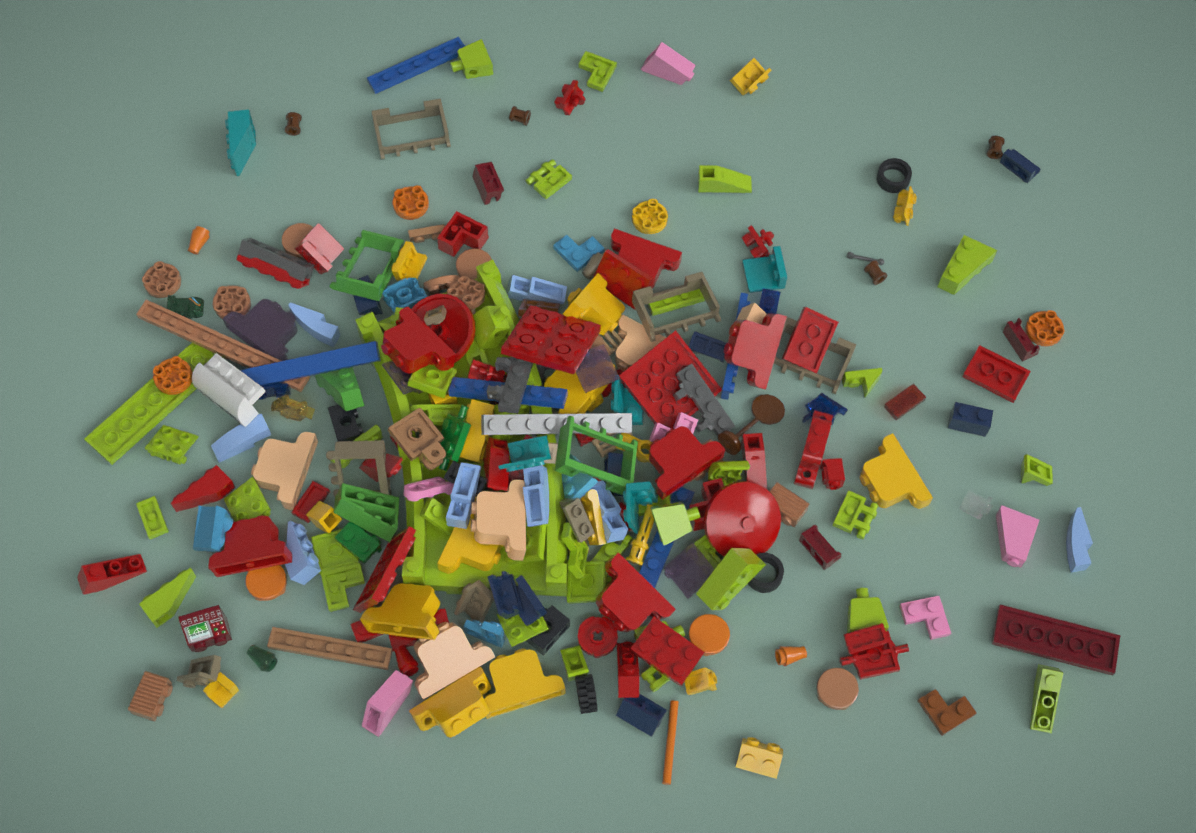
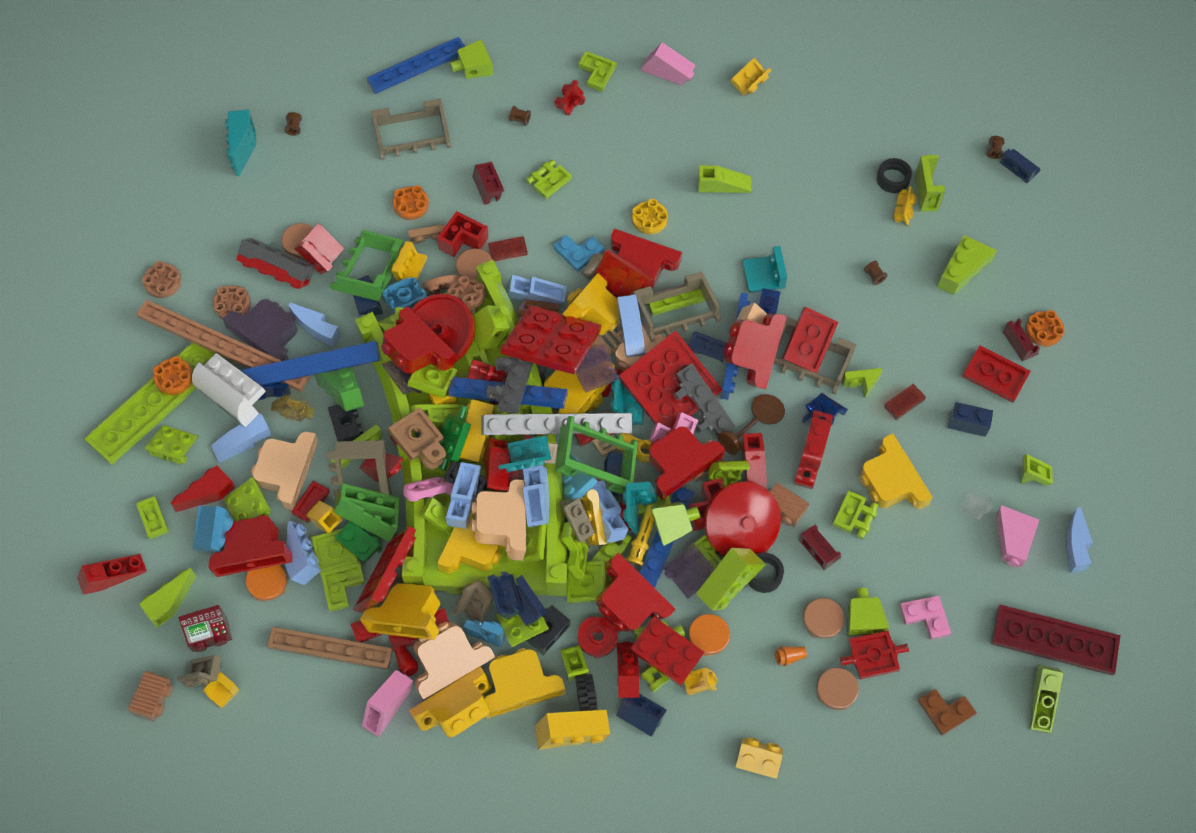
(187, 307): clear green leg -> none
(198, 239): orange cone -> none
(262, 658): clear green cone -> none
(435, 315): dark tan plate -> none
(508, 248): none -> clear red plate
(572, 728): none -> yellow wedge
(631, 325): none -> light blue slope
(668, 764): orange bar -> none
(752, 237): red hips -> none
(823, 618): none -> nougat tile
(832, 473): red window -> none
(850, 255): dark grey hinge -> none
(866, 638): red plate -> none
(928, 195): none -> lime panel

